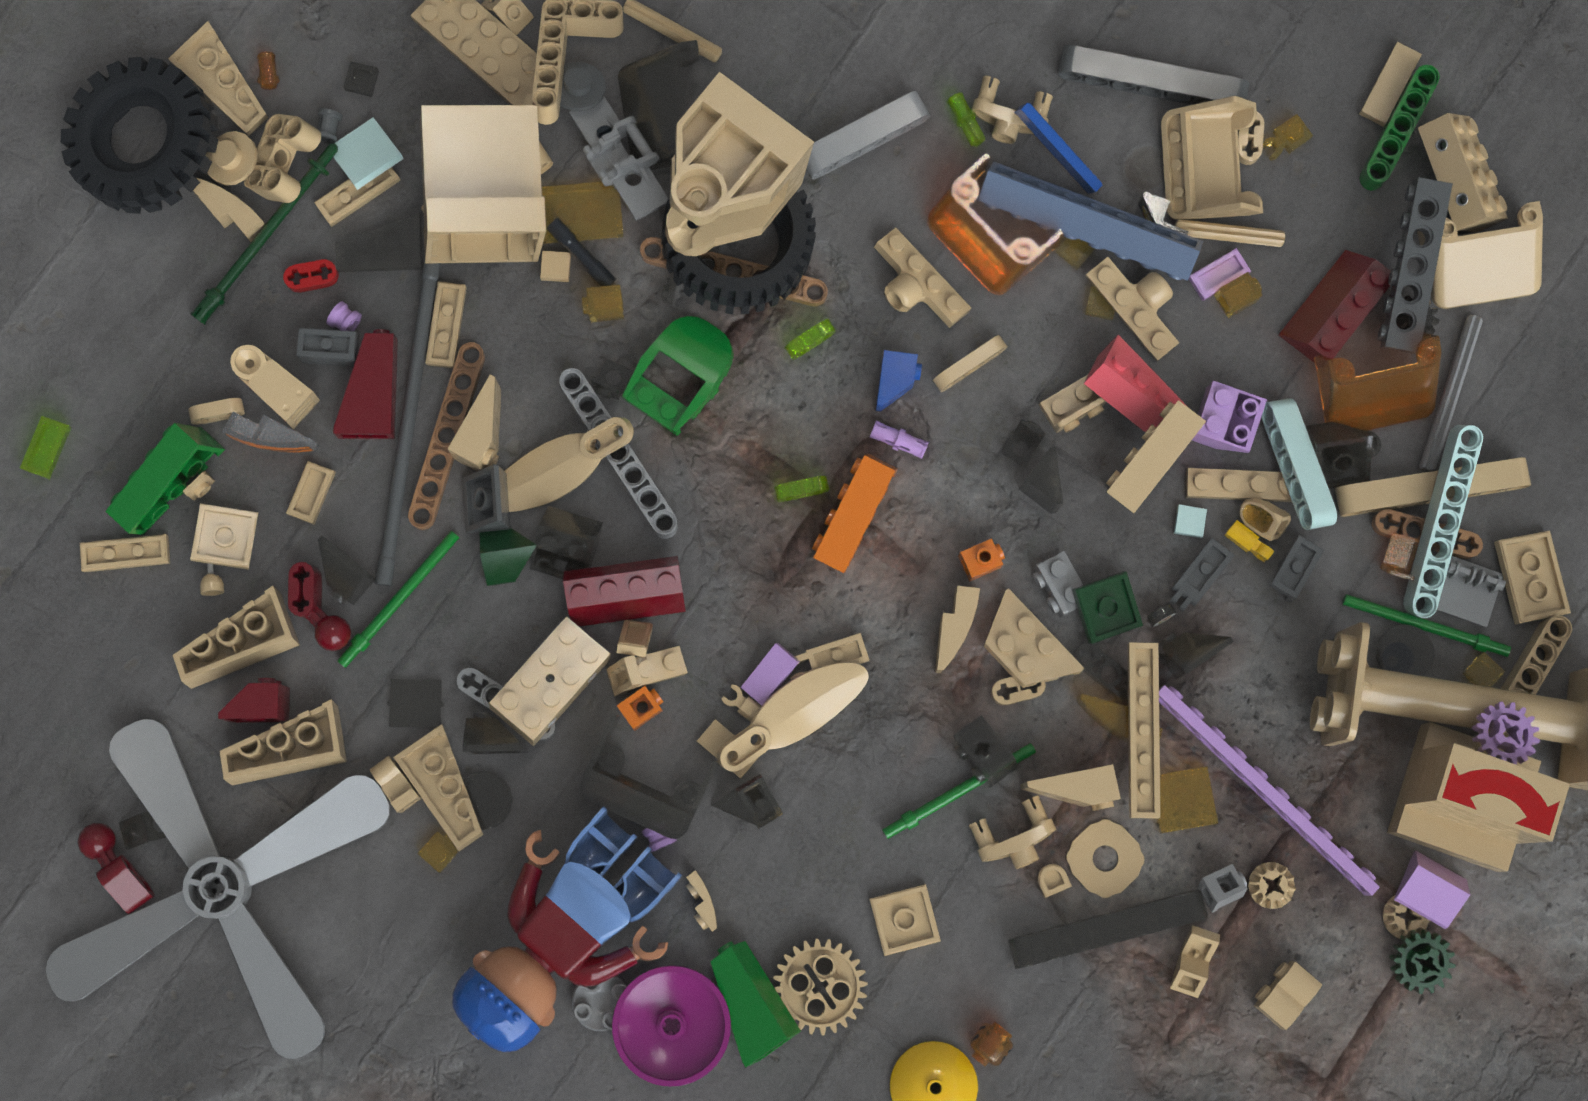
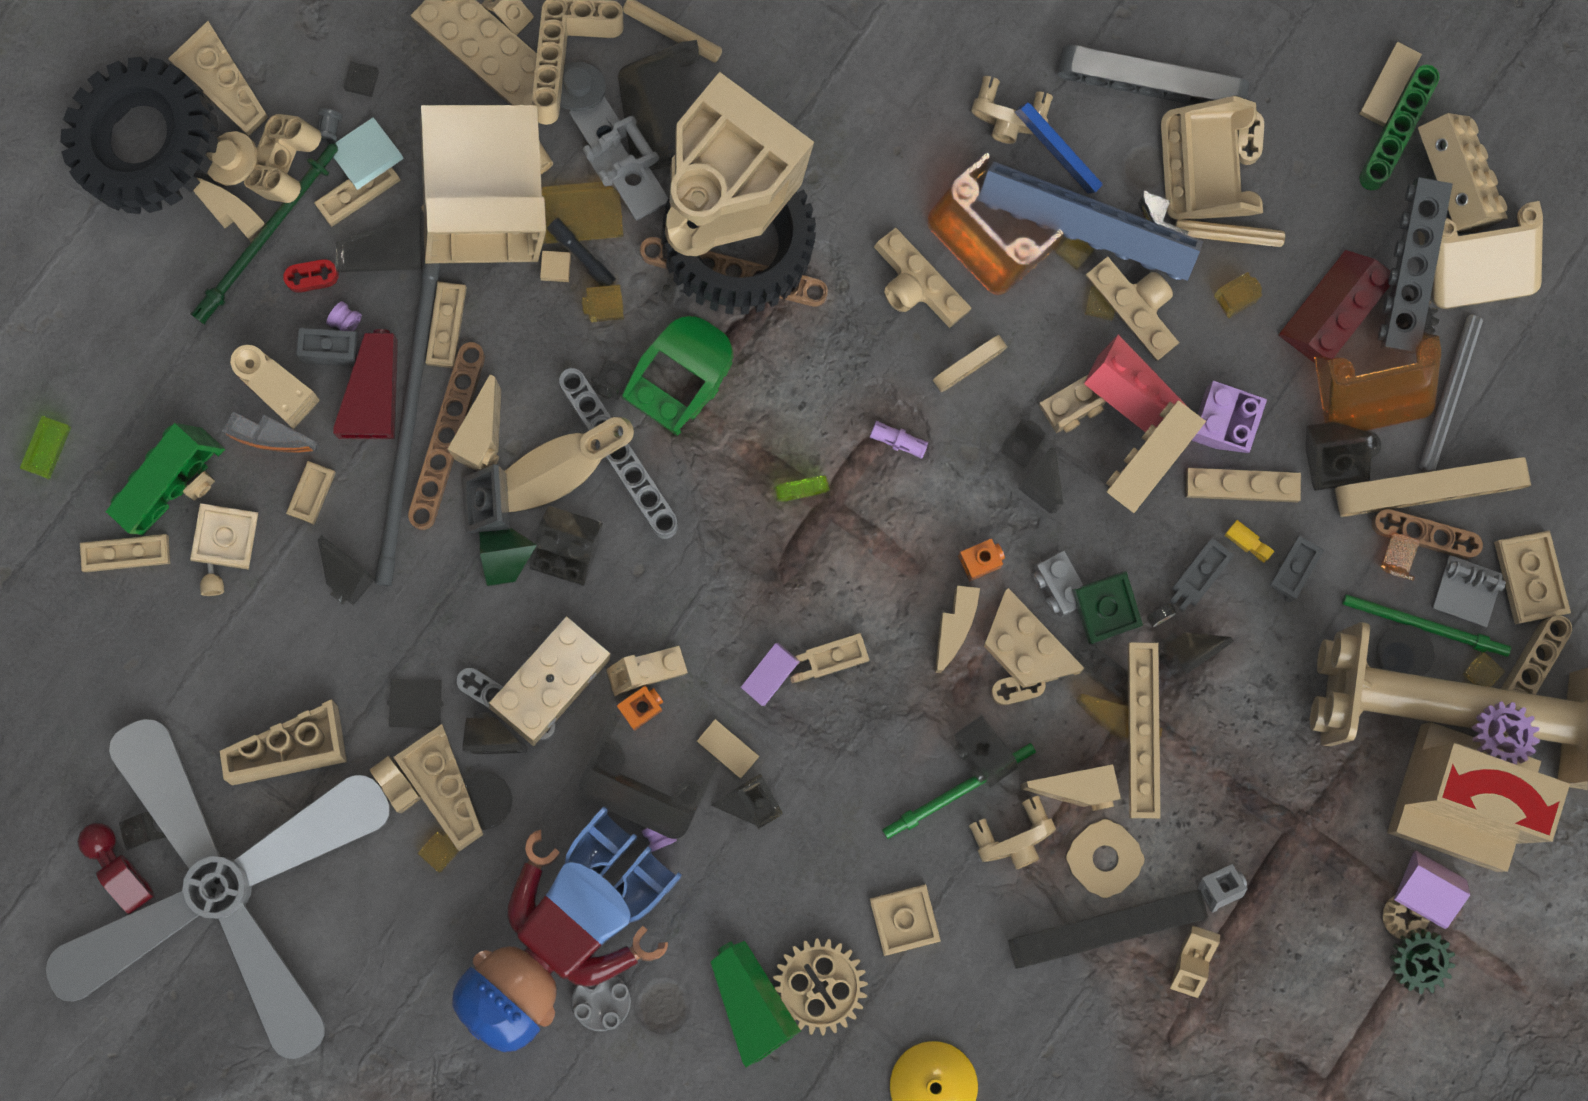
(215, 410): tan beam -> none
(239, 641): tan wedge -> none
(259, 703): dark red slope -> none
(267, 70): clear orange pin -> none
(331, 631): dark red beam -> none
(361, 641): green bar -> none
(624, 591): dark red slope -> none
(634, 638): tan tile -> none
(671, 1025): magenta dish -> none
(706, 912): tan slope -> none
(747, 707): tan bar -> none
(795, 712): tan plant -> none
(810, 339): clear neon green beam -> none
(854, 512): orange wedge -> none
(866, 134): light grey beam -> none
(896, 377): blue slope -> none
(966, 119): clear neon green axle -> none
(991, 1044): clear orange head -> none
(1052, 880): tan tile -> none
(1186, 800): clear yellow tile -> none
(1190, 521): light aqua tile -> none
(1218, 273): lavender tile -> none
(1258, 886): tan gear -> none
(1264, 518): tan rock -> none
(1274, 797): lavender plate -> none
(1287, 994): tan brick -> none
(1289, 136): clear yellow plate -> none
(1299, 464): light aqua beam -> none
(1453, 510): light aqua beam -> none

